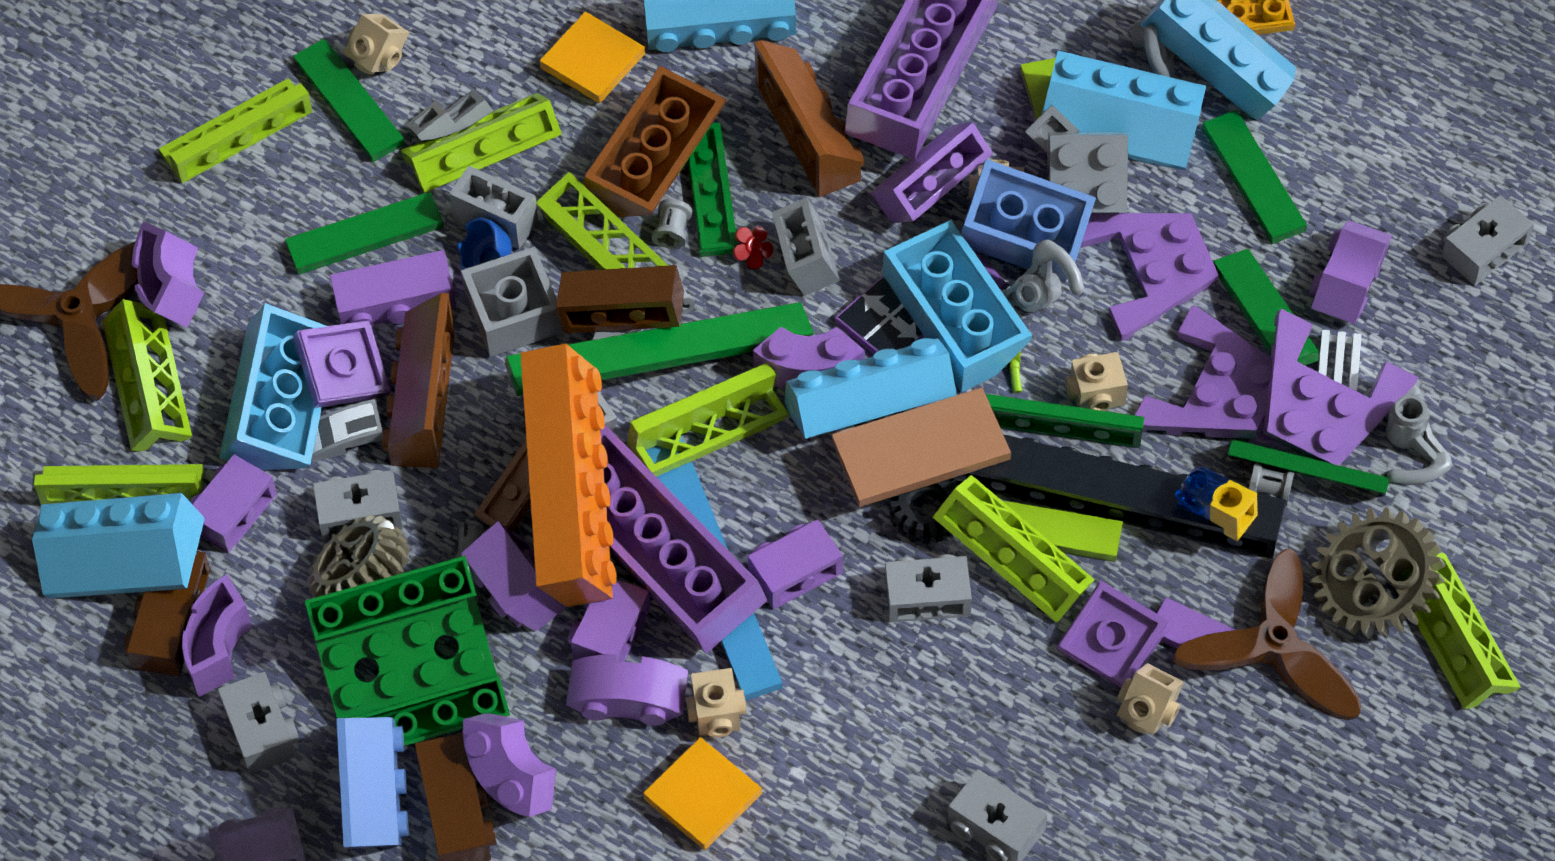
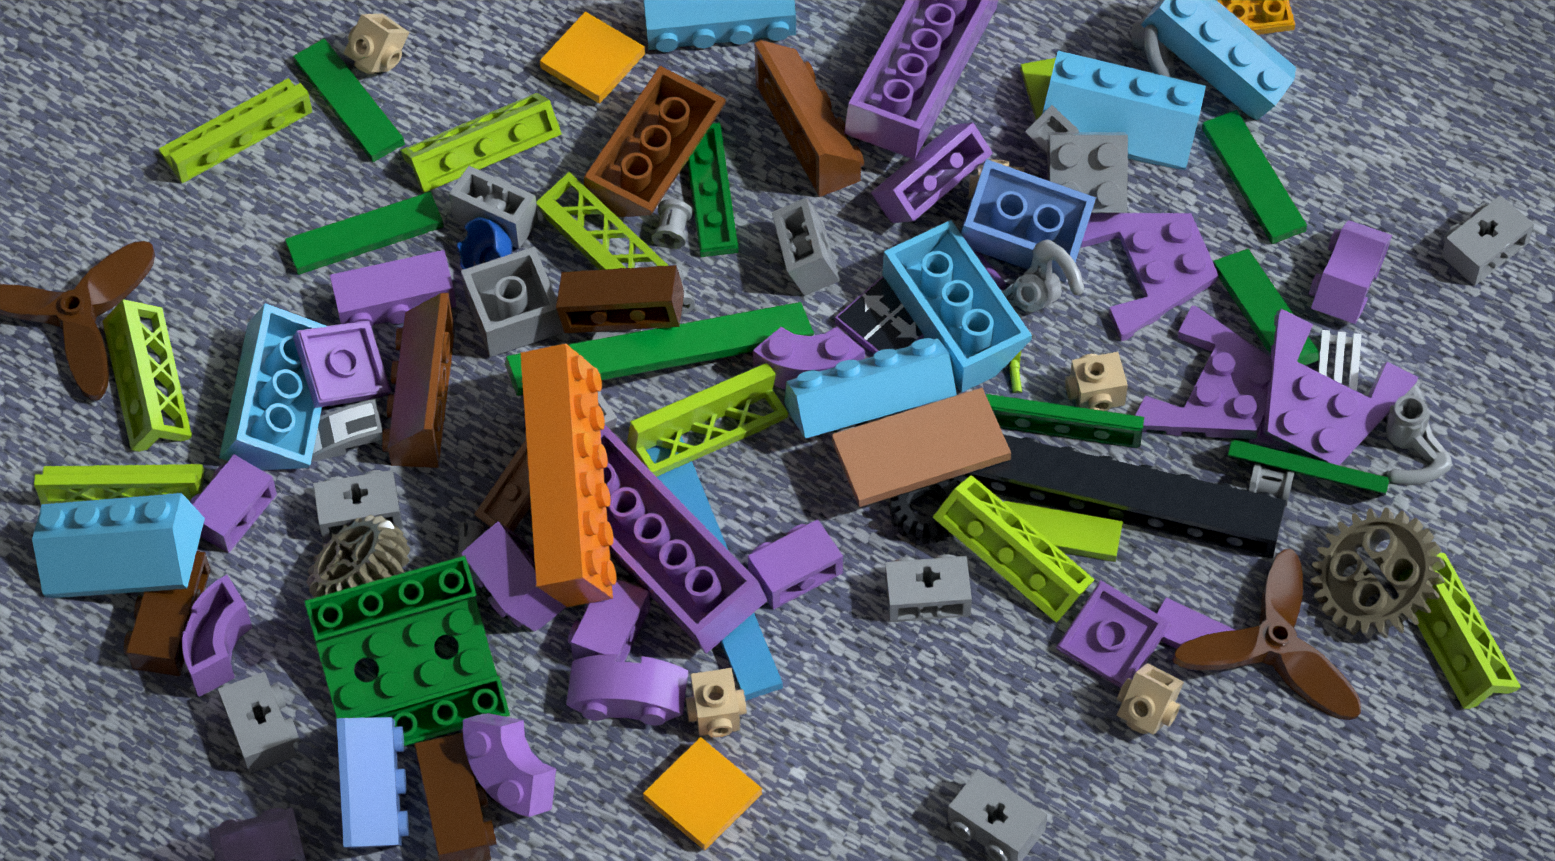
(166, 274): medium lavender brick -> none
(438, 122): light grey slope -> none
(752, 246): red plant -> none
(1218, 501): leg -> none

